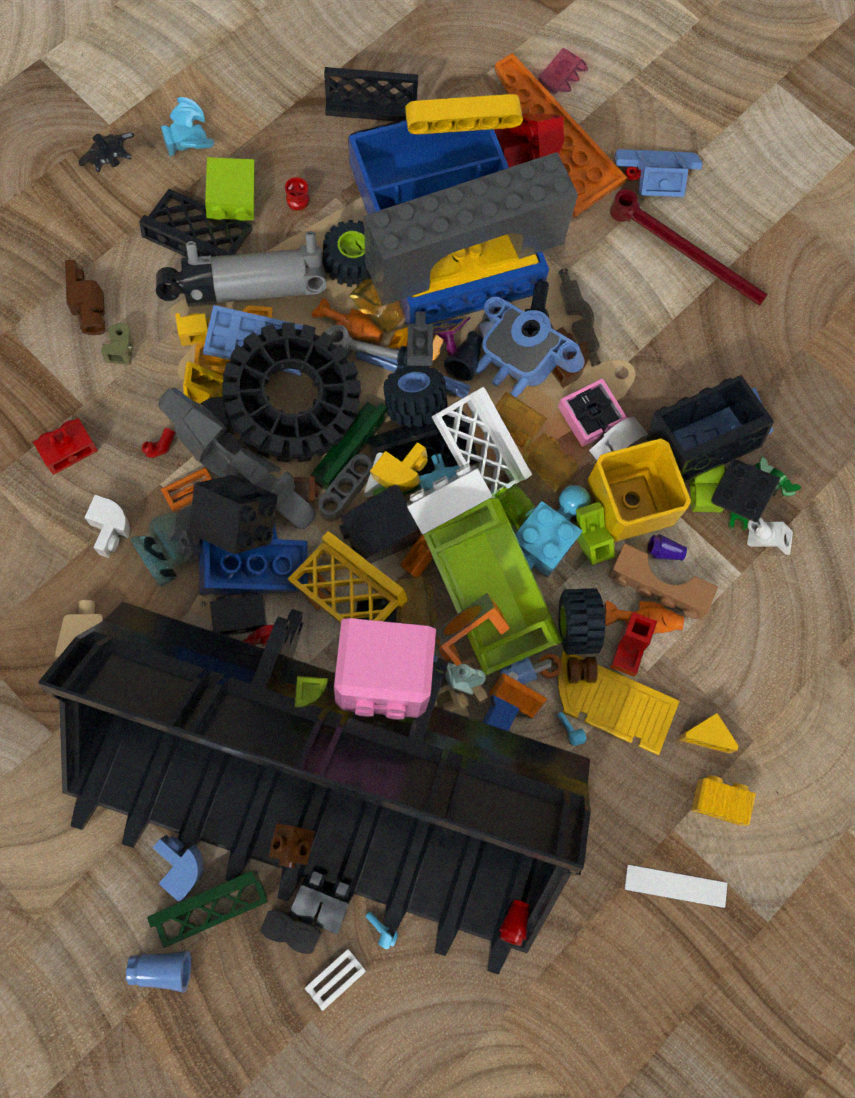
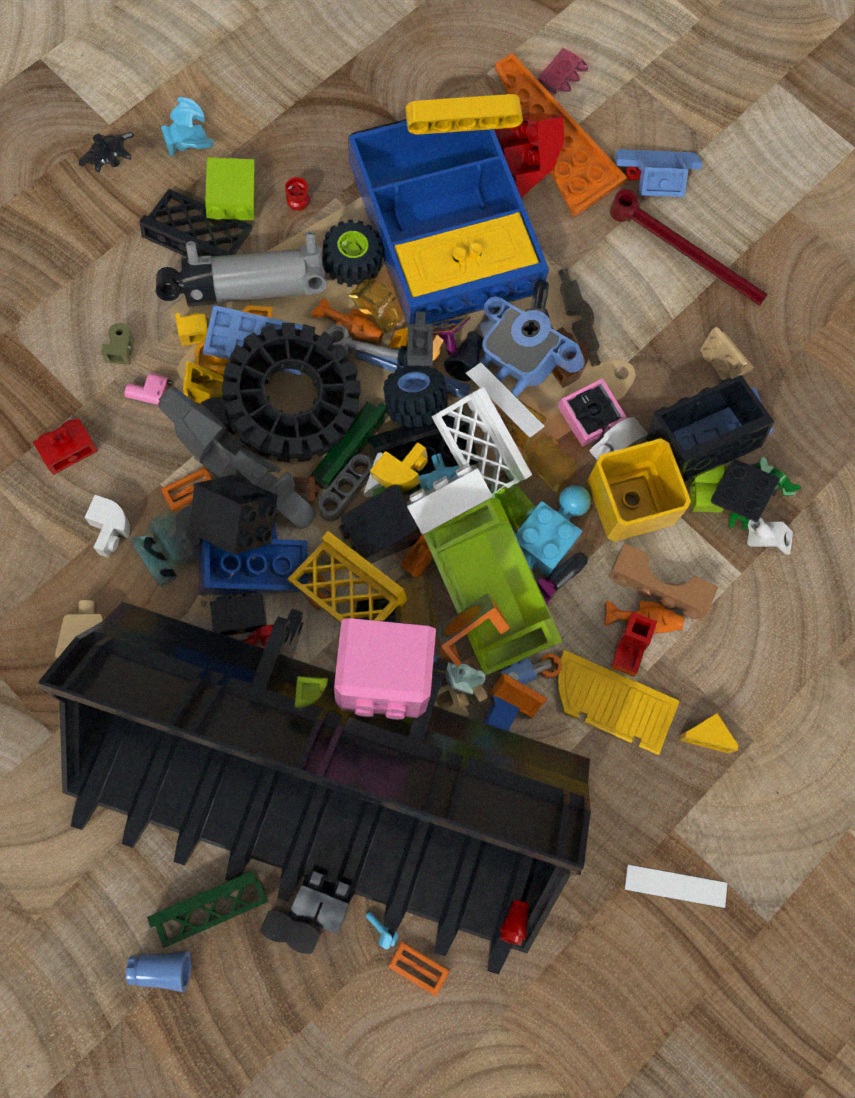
(84, 299): reddish brown plate -> none
(151, 392): none -> bright pink piece
(160, 447): red arm -> none
(186, 866): medium blue brick -> none
(291, 845): reddish brown brick -> none
(317, 995): white tile -> none
(367, 104): black fence -> none
(398, 956): none -> orange tile
(505, 399): none -> white sticker
(524, 201): dark grey arch -> none
(561, 576): none -> black piece
(575, 737): medium azure hand -> none
(581, 621): black wheel -> none
(582, 670): reddish brown wheel -> none
(595, 538): lime brick -> none
(665, 548): dark purple cone -> none
(724, 801): yellow brick -> none
(725, 355): none -> tan bracket

